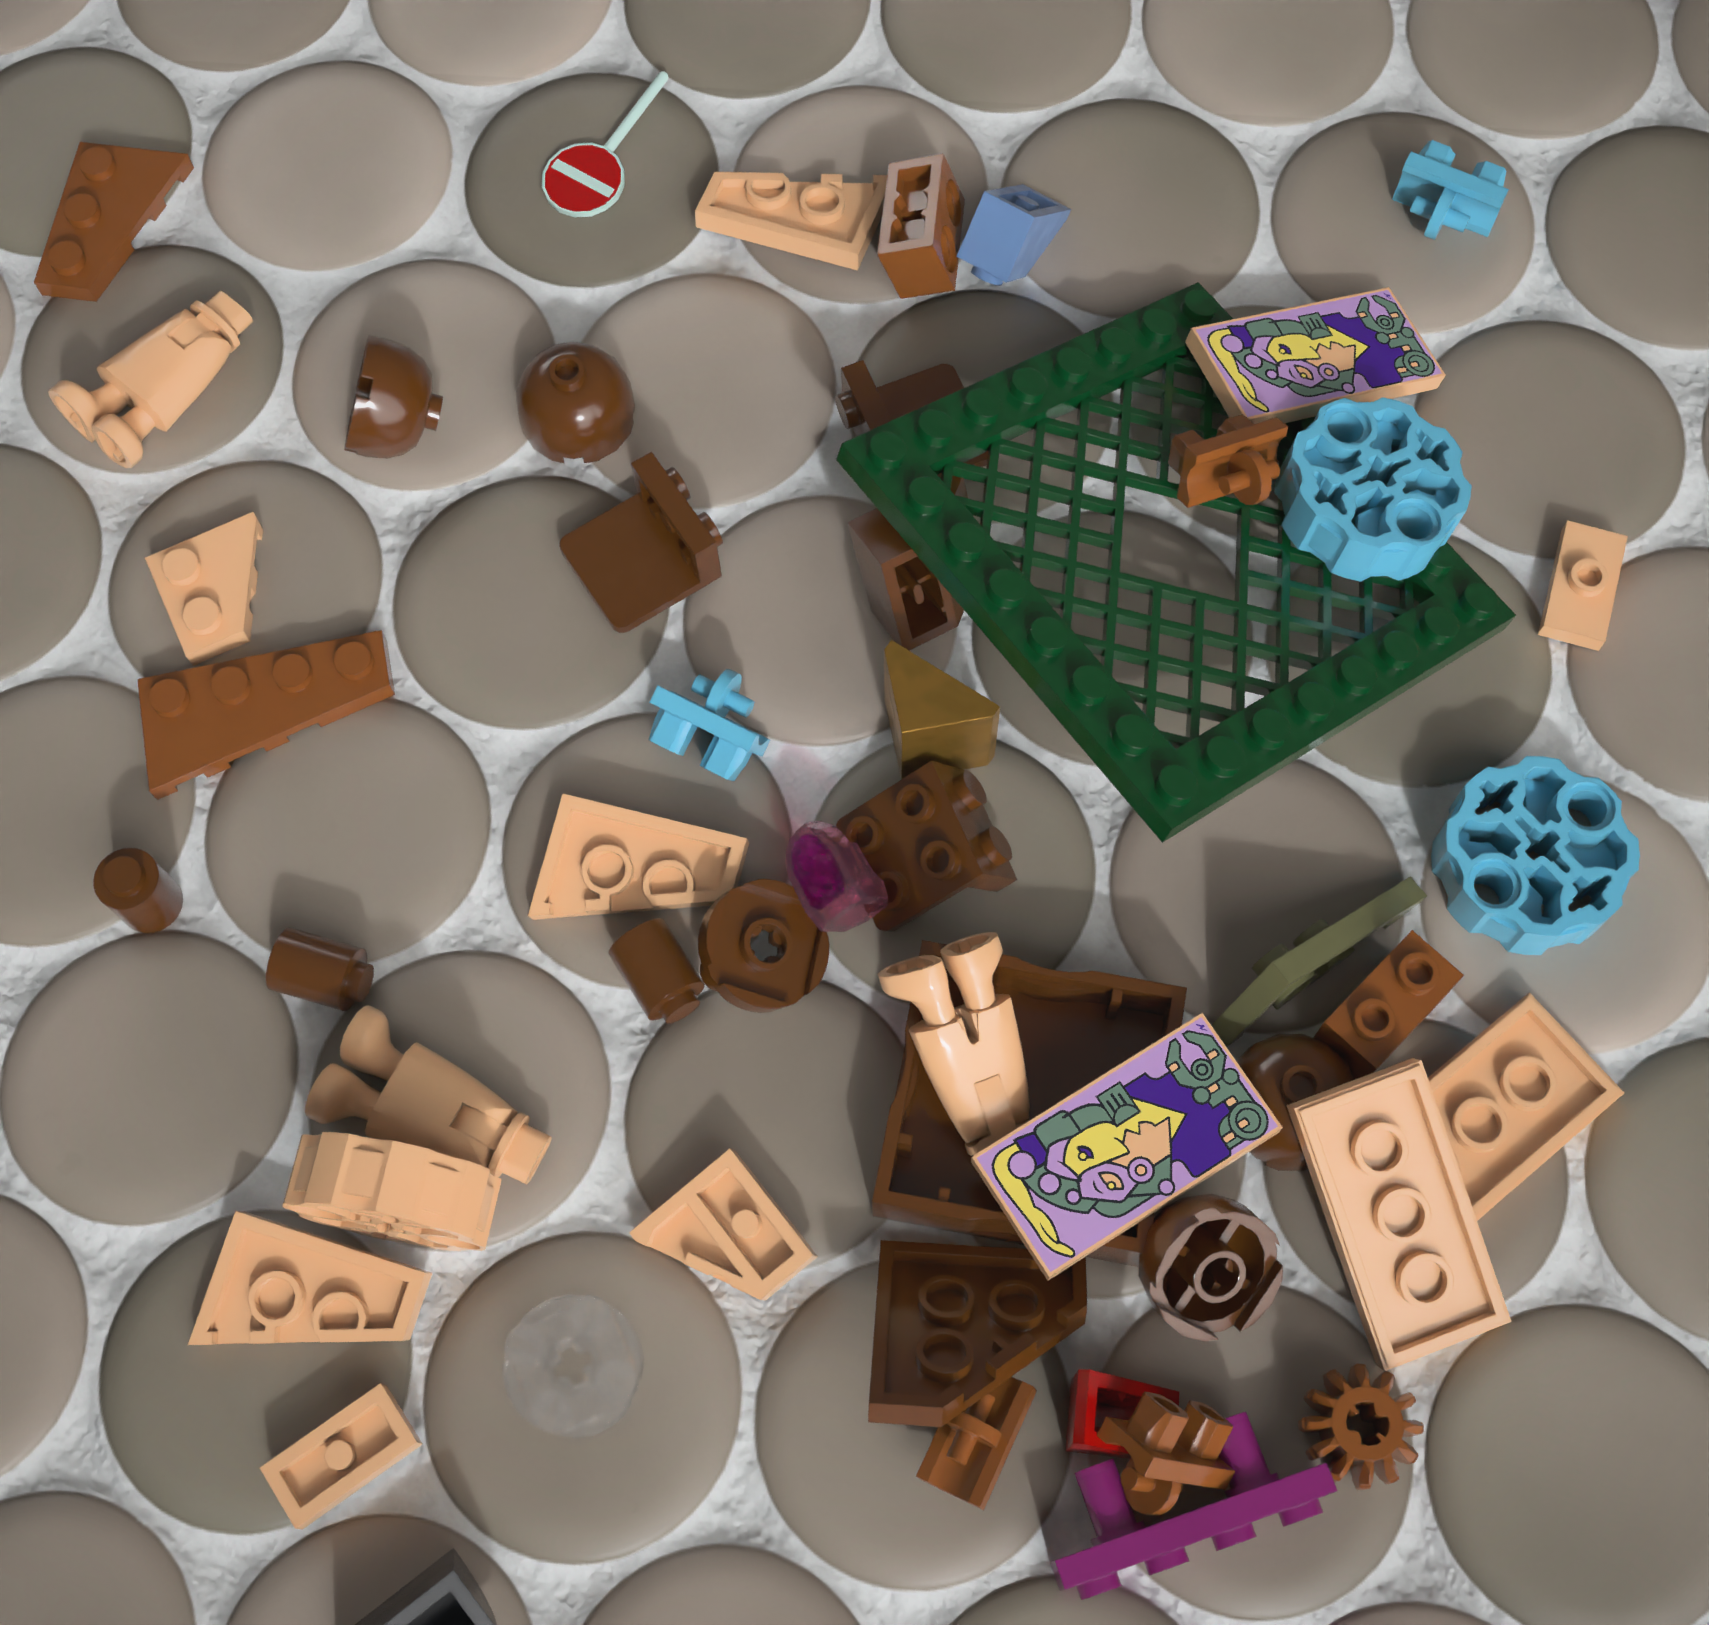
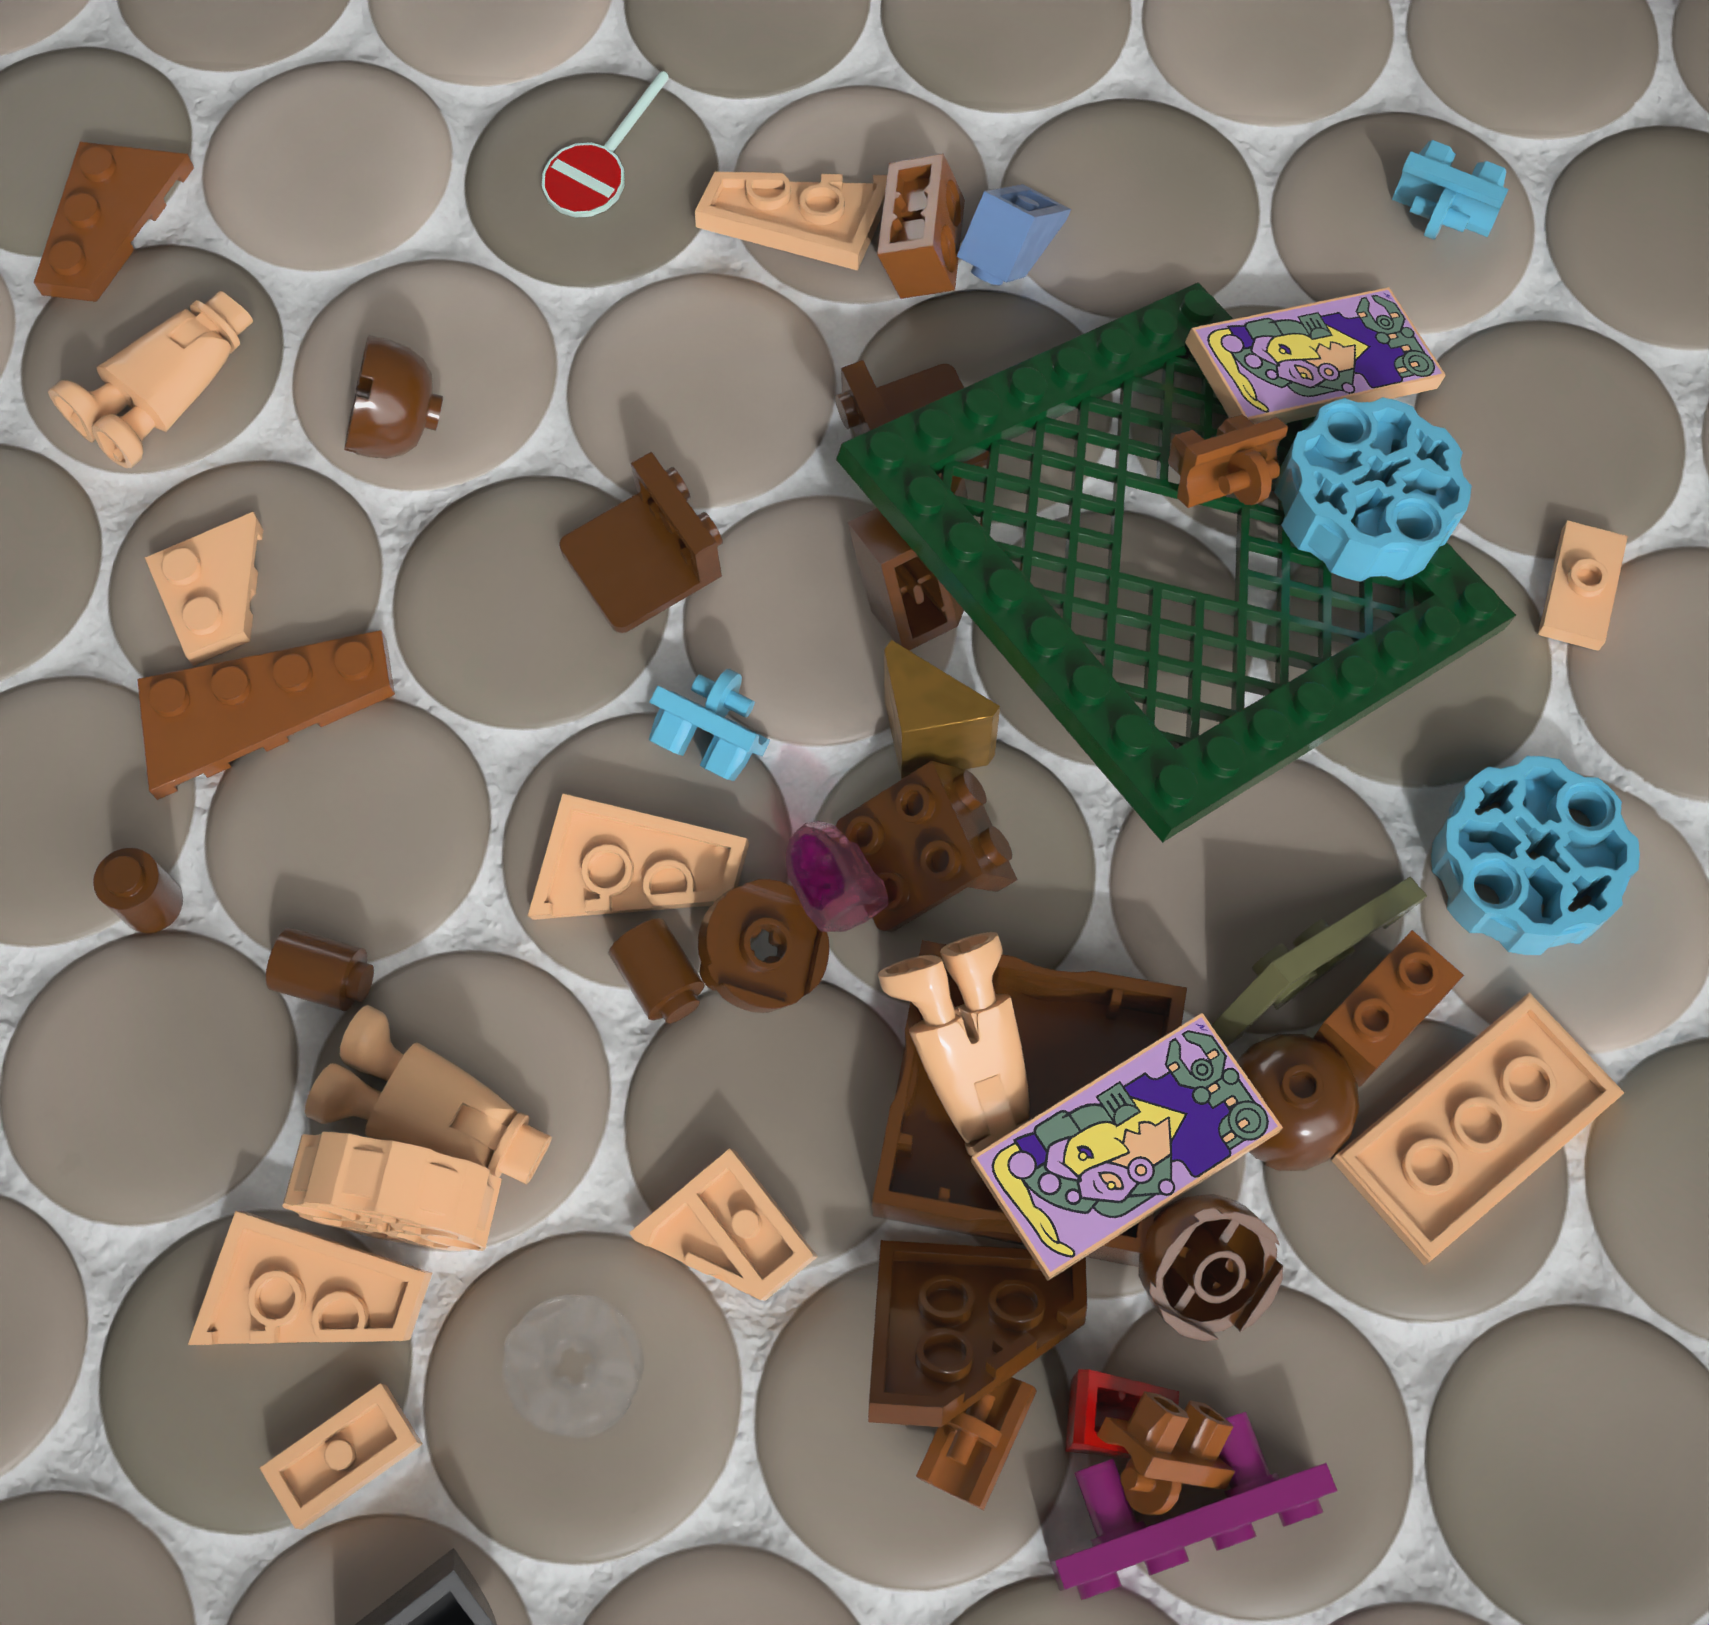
(575, 403): reddish brown cylinder -> none
(1375, 1408): dark orange gear -> none
(1399, 1213): light nougat tile -> none

